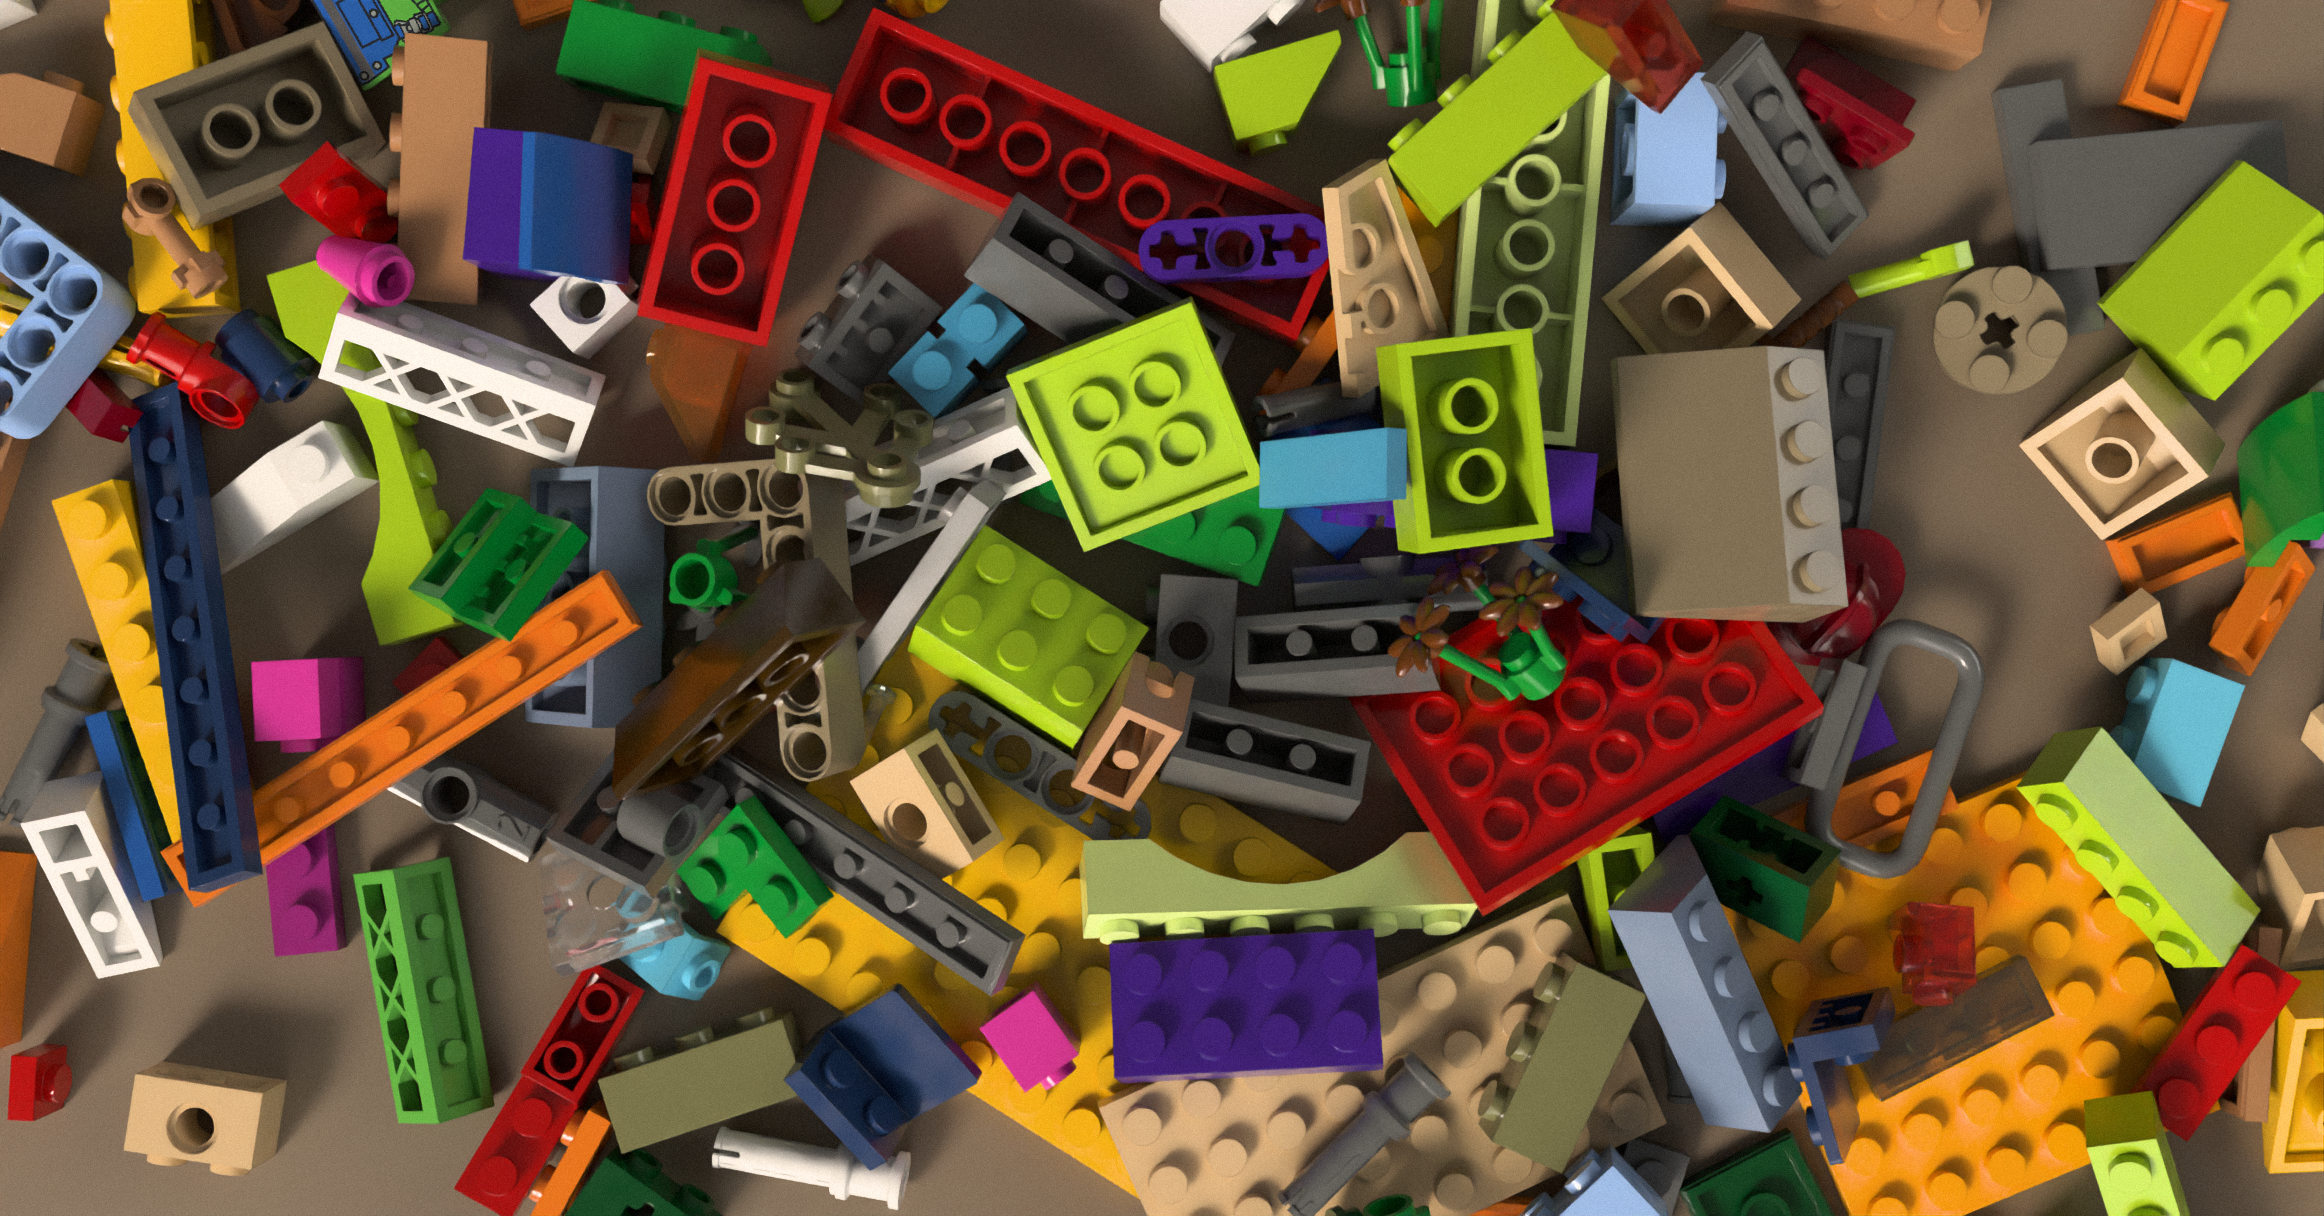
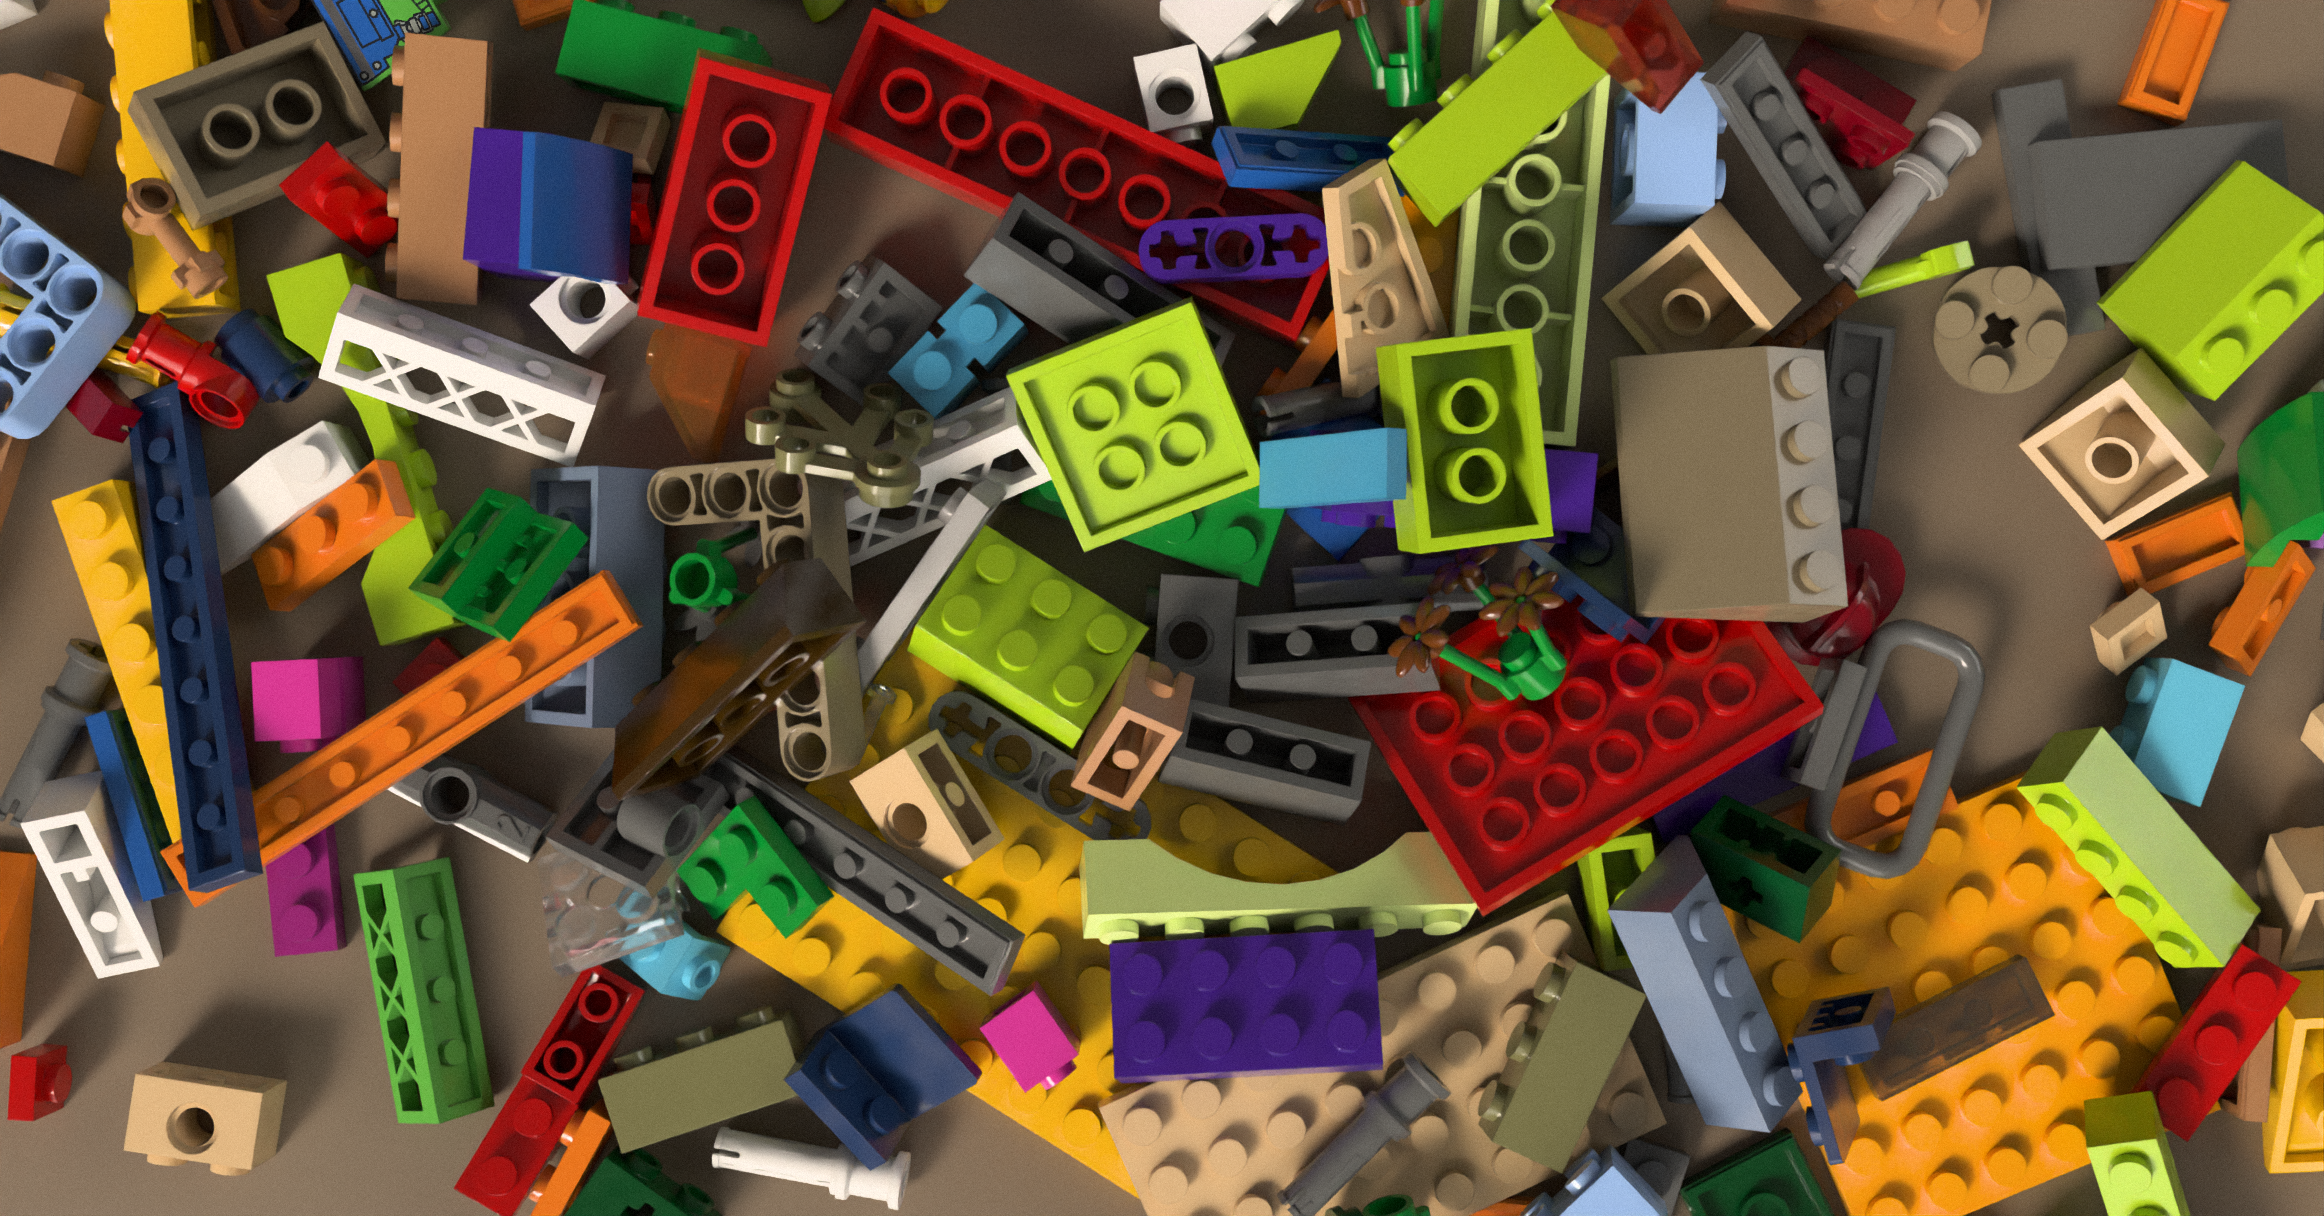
(333, 535): none -> orange plate
(369, 270): dark pink cone -> none
(1174, 69): none -> white brick
(1292, 158): none -> blue tile
(1917, 178): none -> light grey pin
(1934, 951): clear red brick -> none

